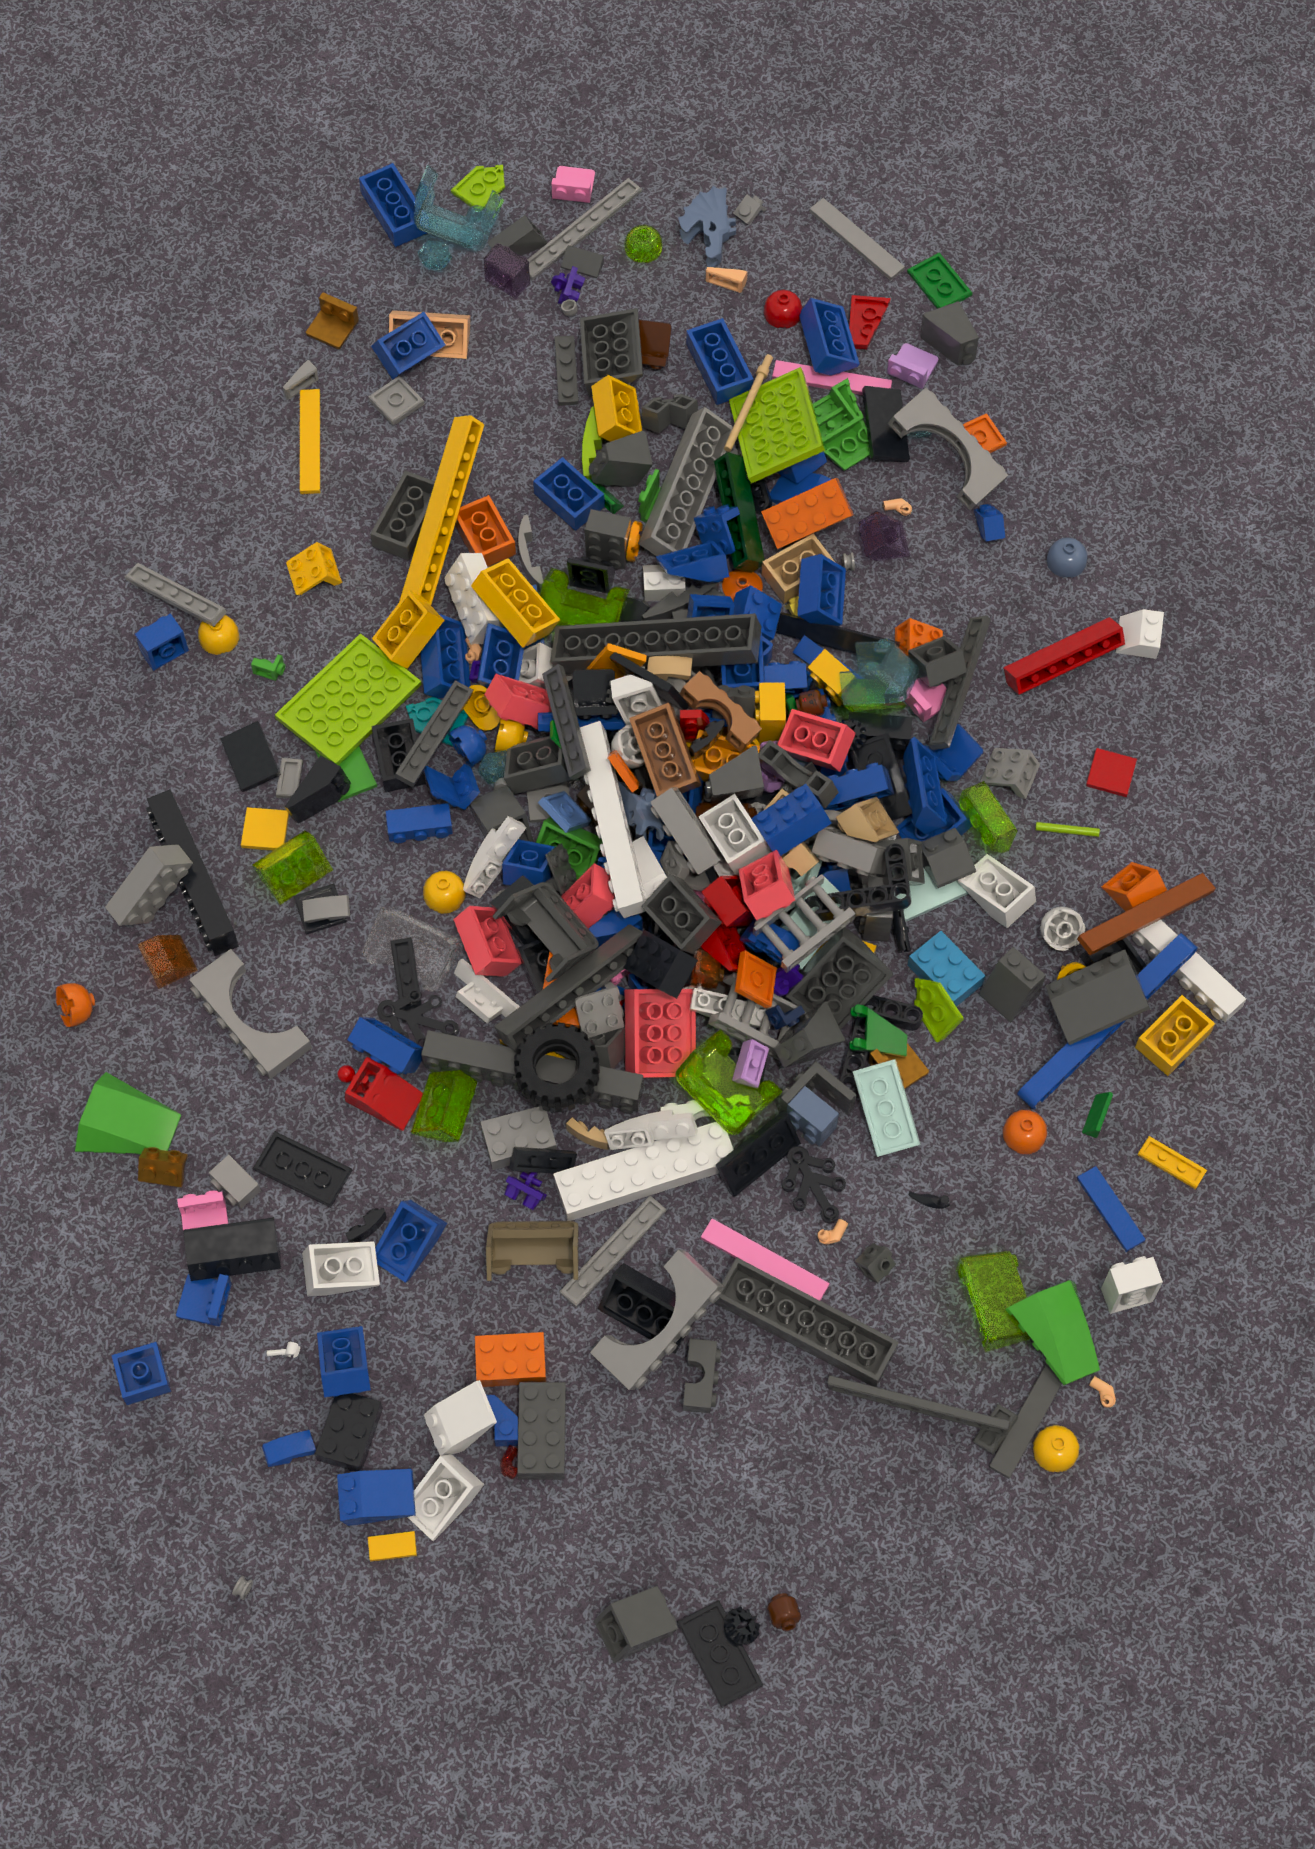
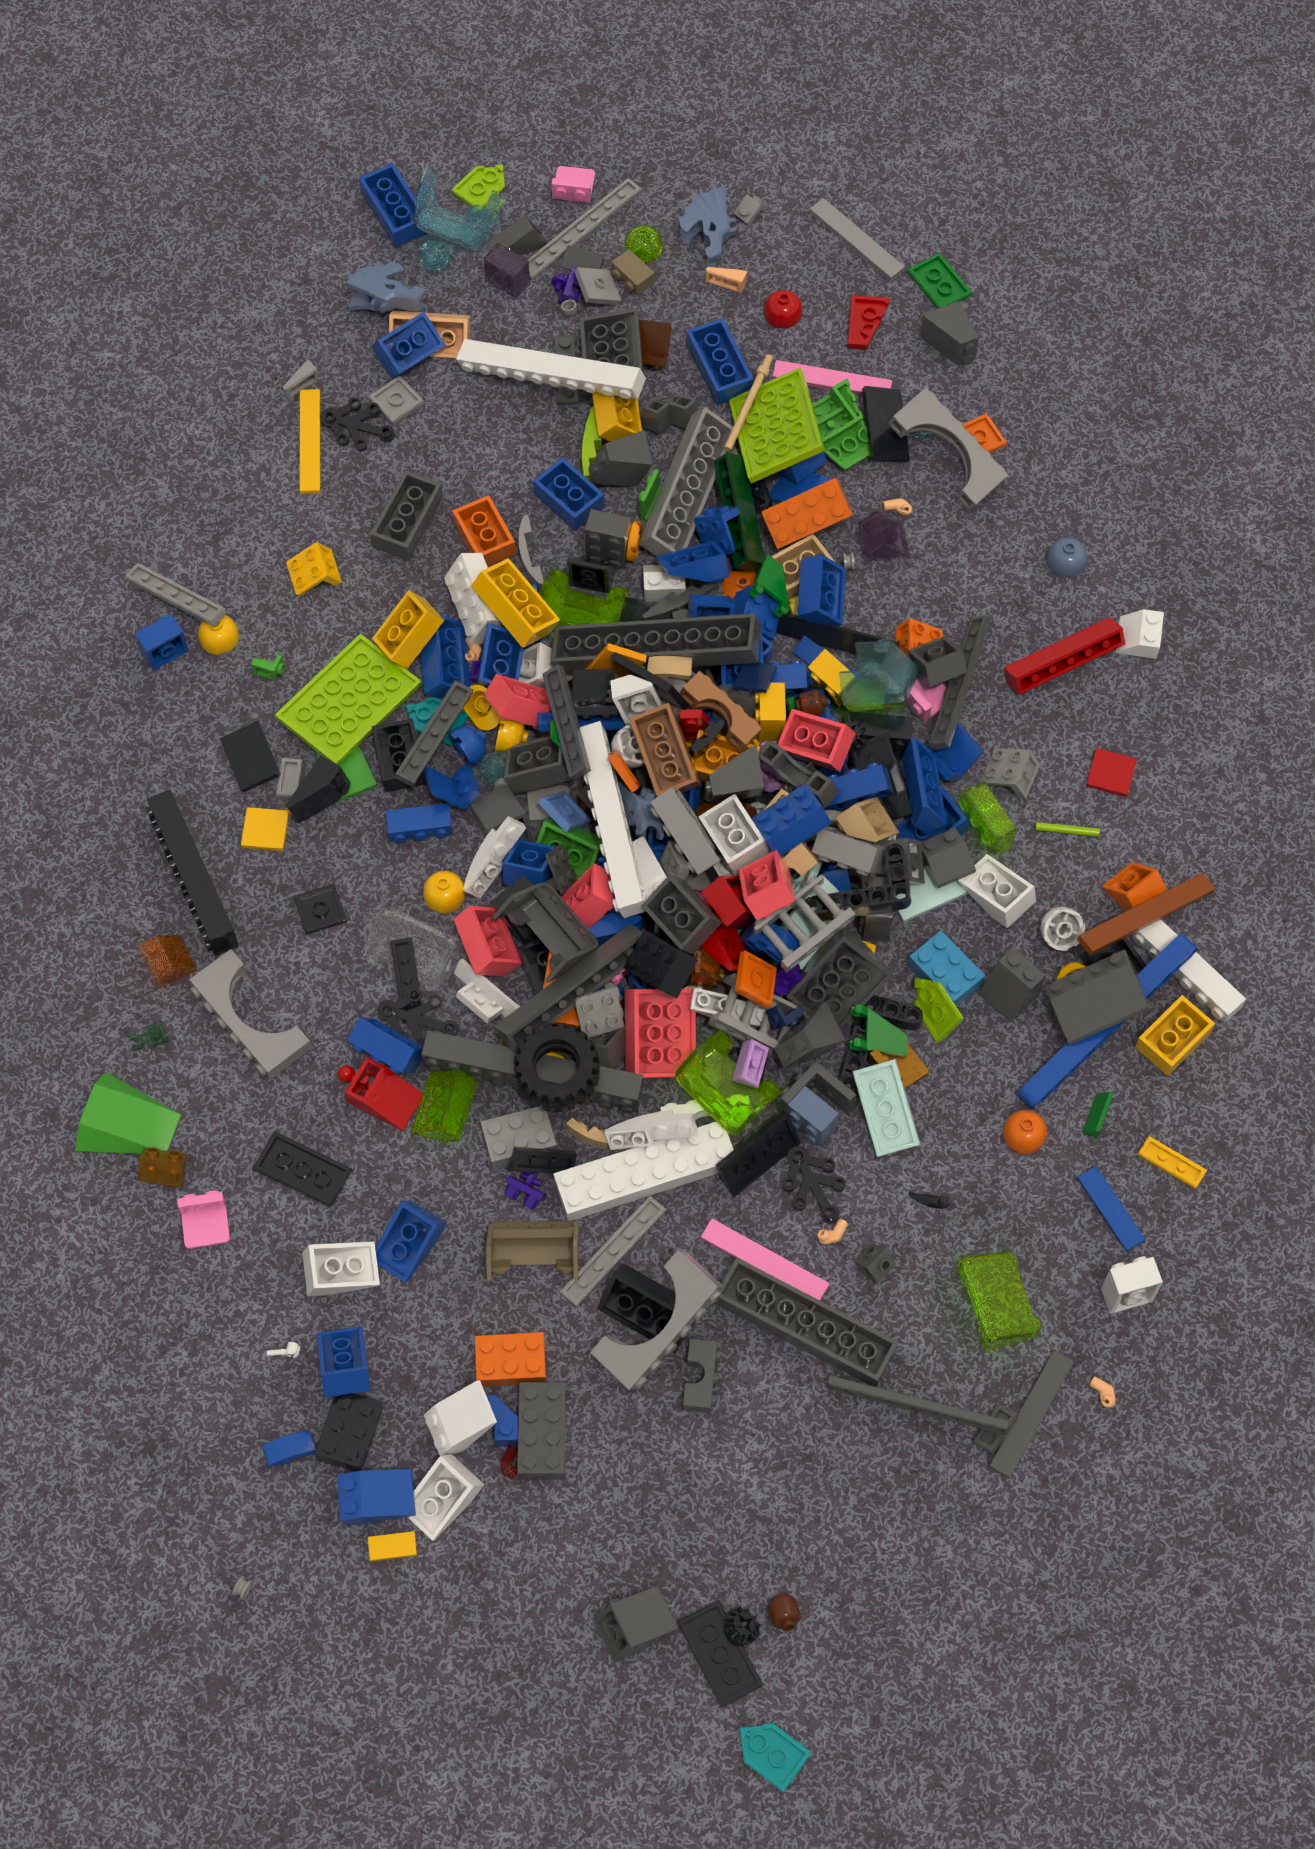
(74, 1001): orange cylinder -> none
(141, 1373): blue brick -> none
(149, 885): light grey brick -> none
(152, 1036): none -> clear green plate
(204, 1300): blue bracket -> none
(232, 1249): black slope -> none
(234, 1182): light grey brick -> none
(292, 867): clear neon green slope -> none
(326, 908): light grey slope -> none
(333, 321): pearl gold bracket -> none
(354, 423): none -> black plant
(372, 1220): black slope -> none
(383, 294): none -> sand blue animal
(443, 507): yellow brick -> none
(551, 369): none -> white brick
(597, 286): none -> light grey plate
(611, 503): green slope -> none
(632, 272): none -> dark tan brick
(755, 677): none -> dark blue piece
(772, 580): none -> green flag
(773, 1753): none -> teal tile
(828, 337): blue slope -> none
(901, 931): black pin -> none
(912, 365): lavender bracket -> none
(990, 522): blue slope -> none
(1056, 1448): yellow cylinder -> none
(1059, 1330): bright green wedge -> none

